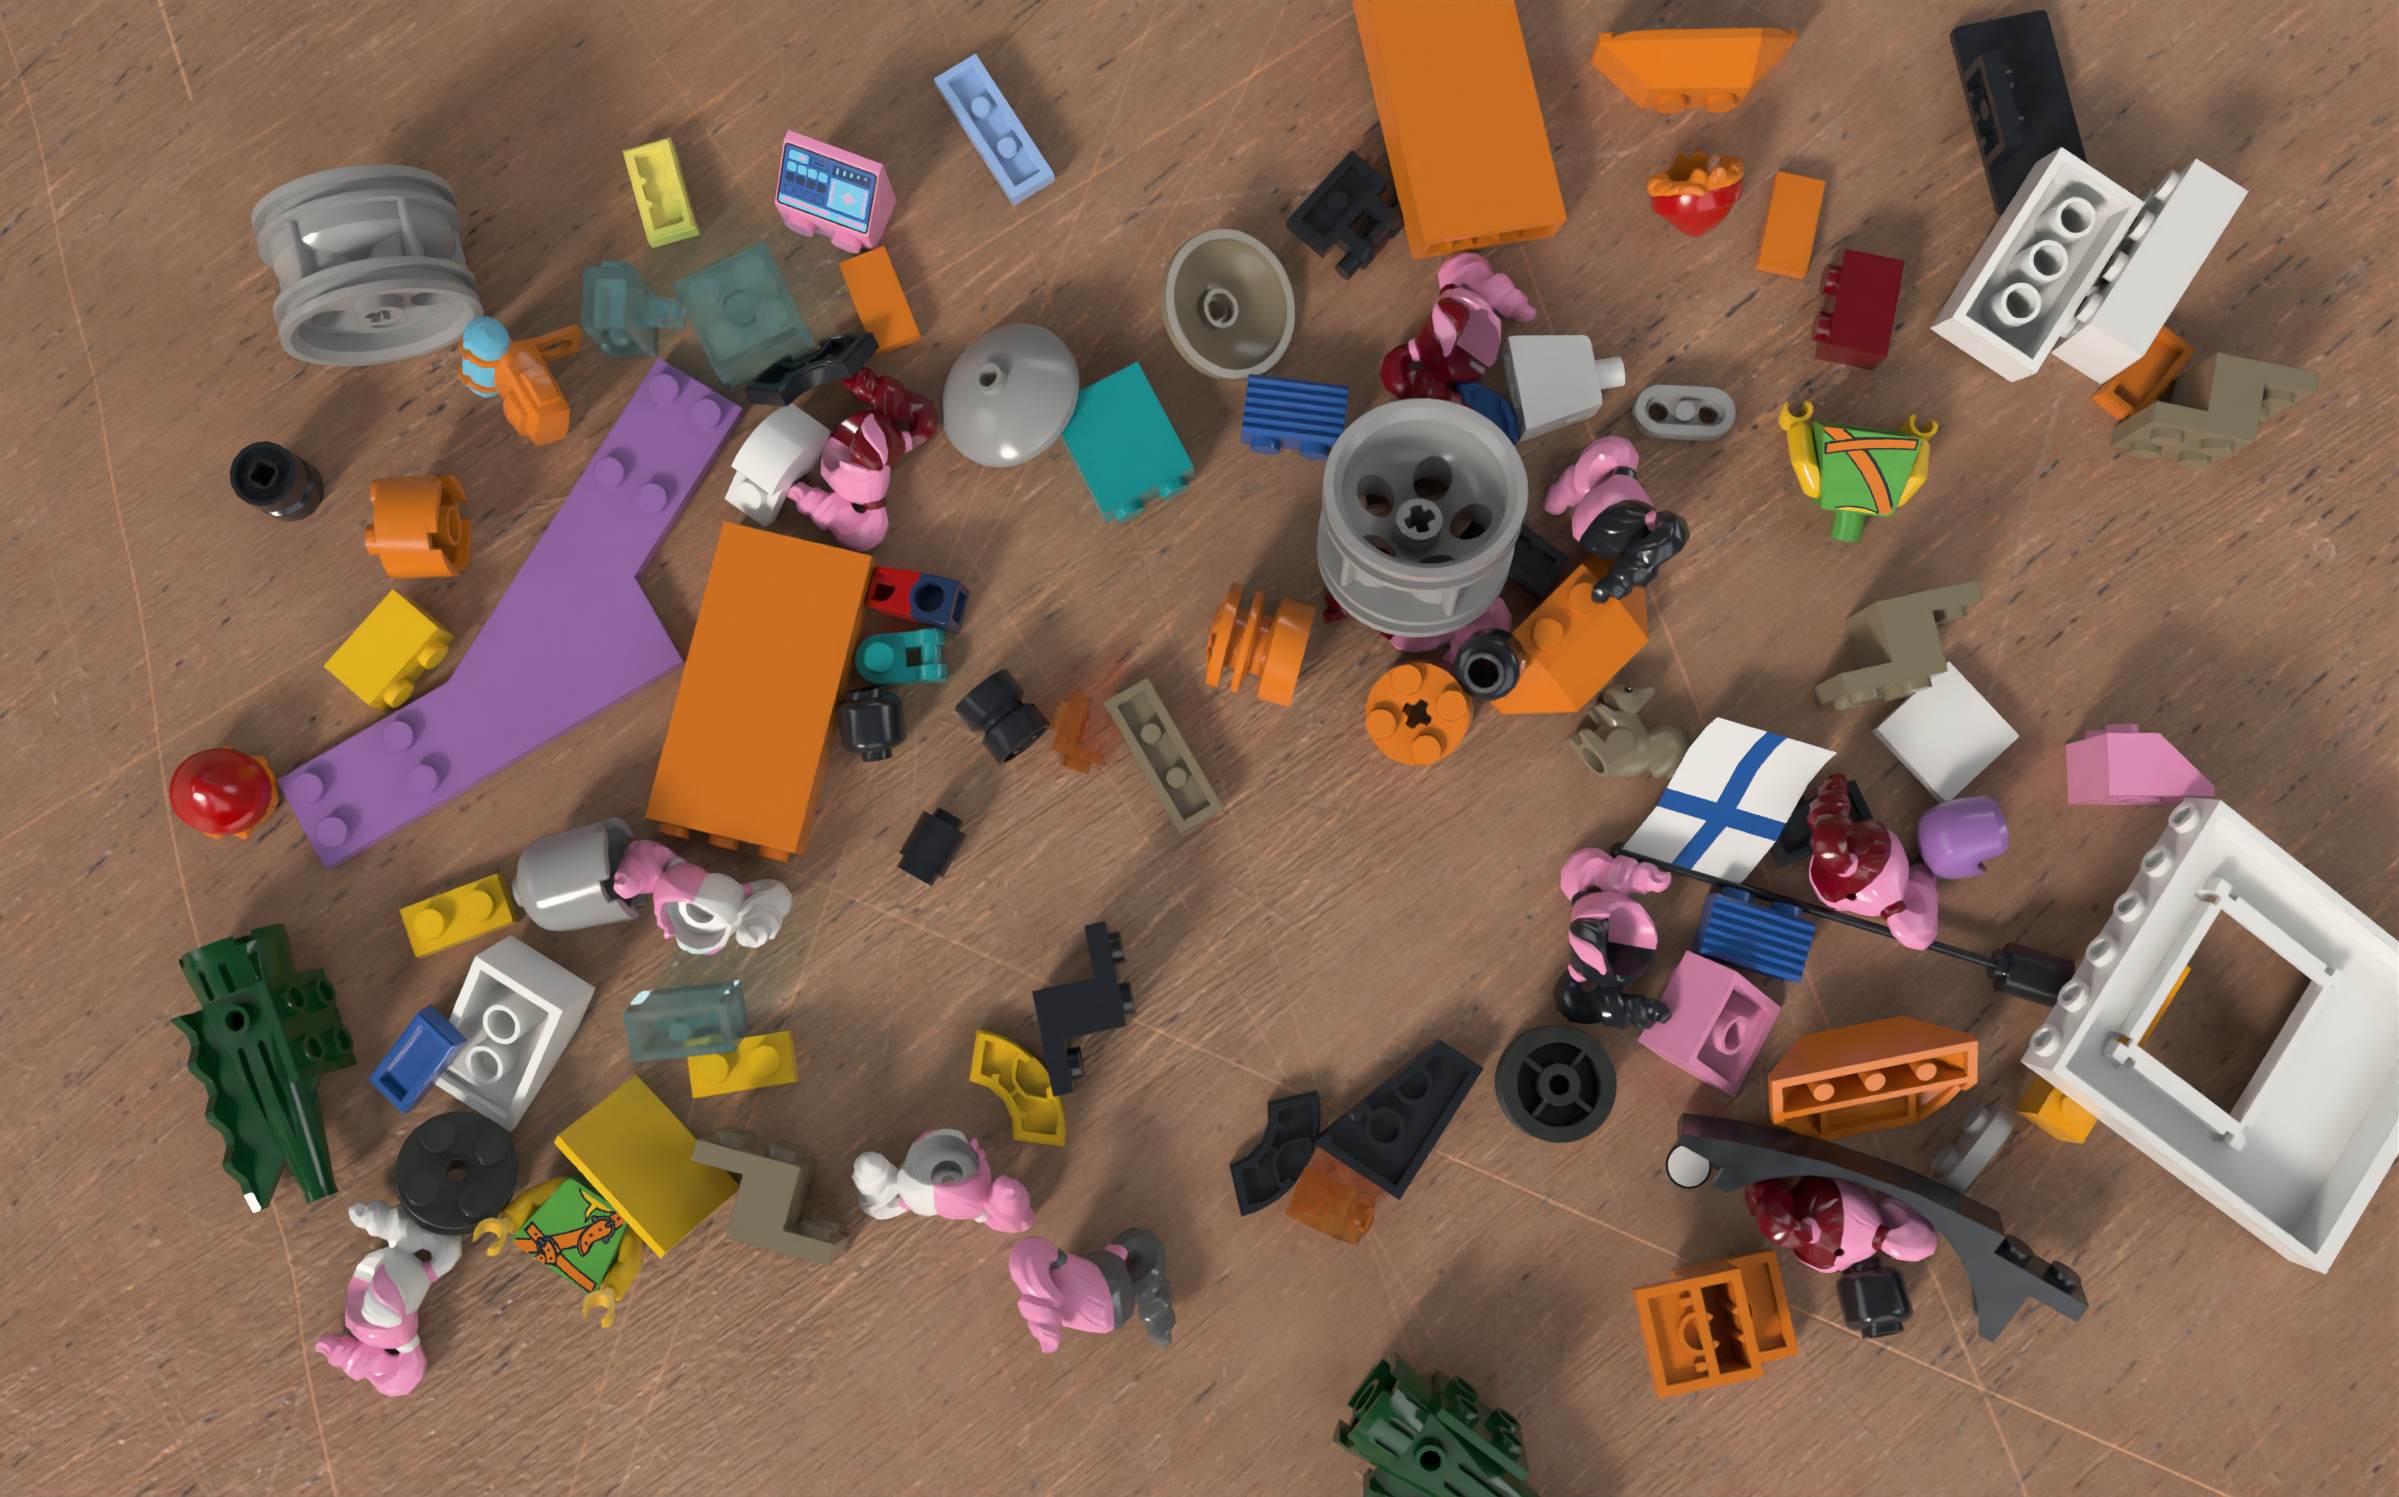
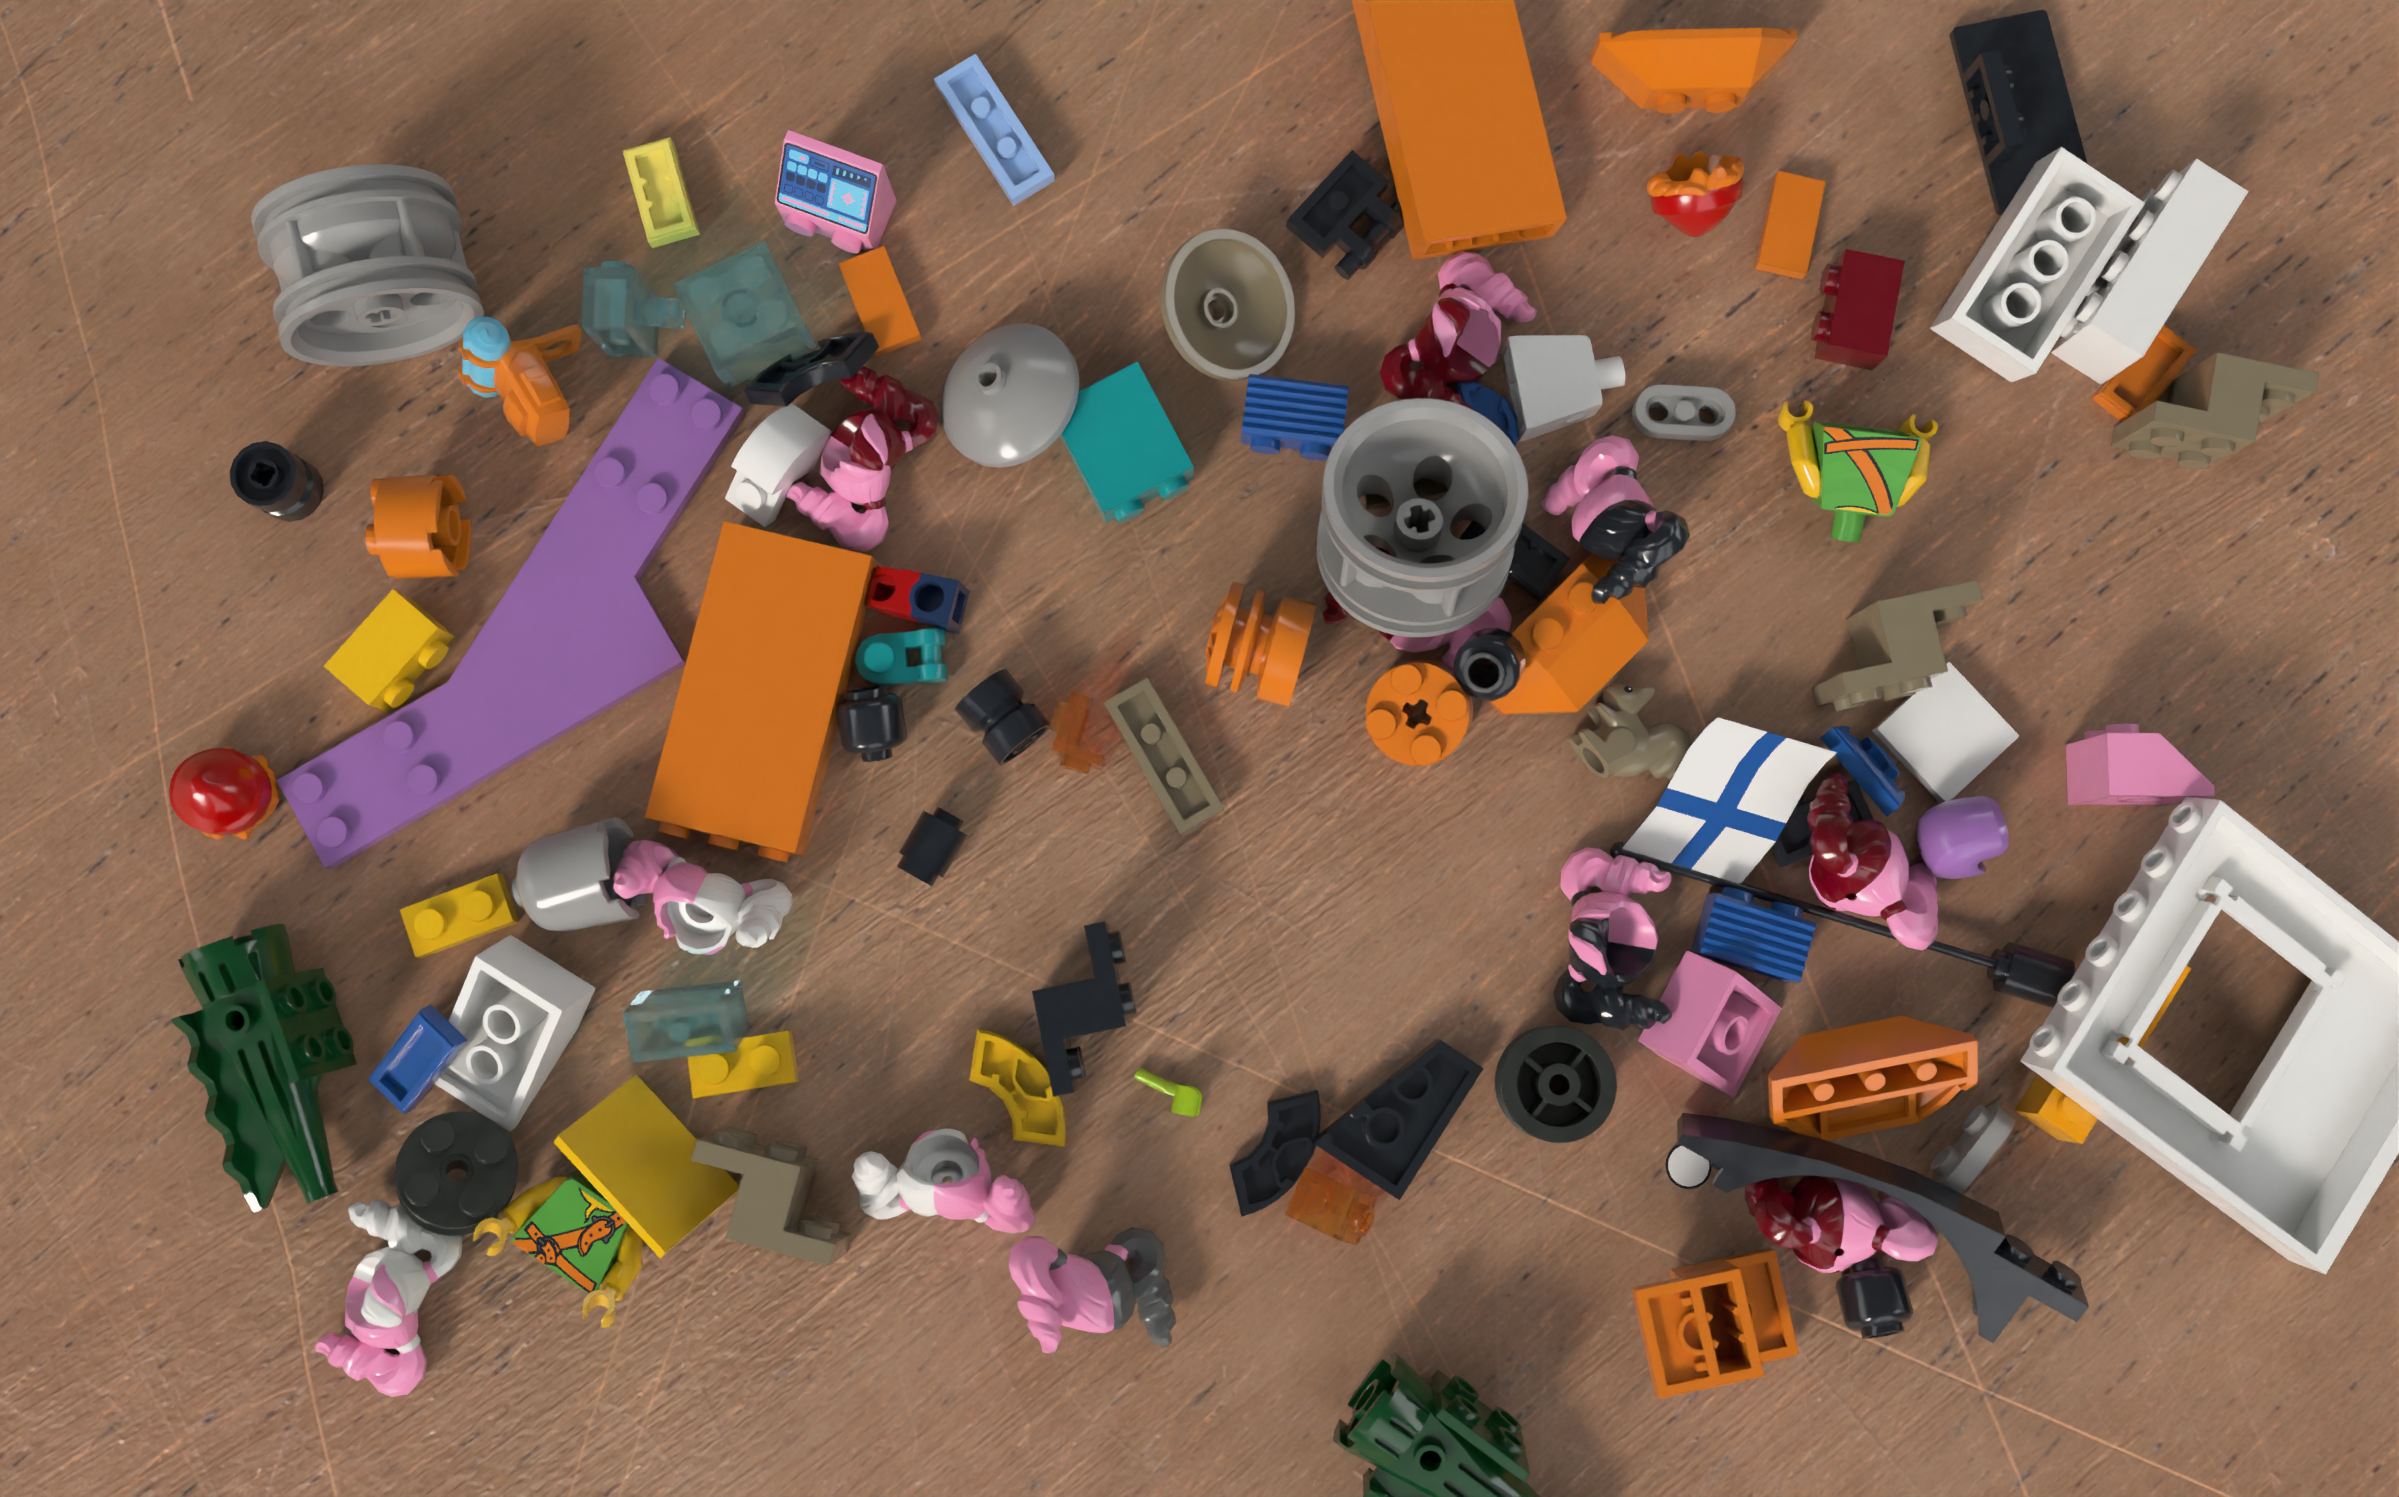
(1186, 1098): none -> lime hand
(1868, 766): none -> blue tile

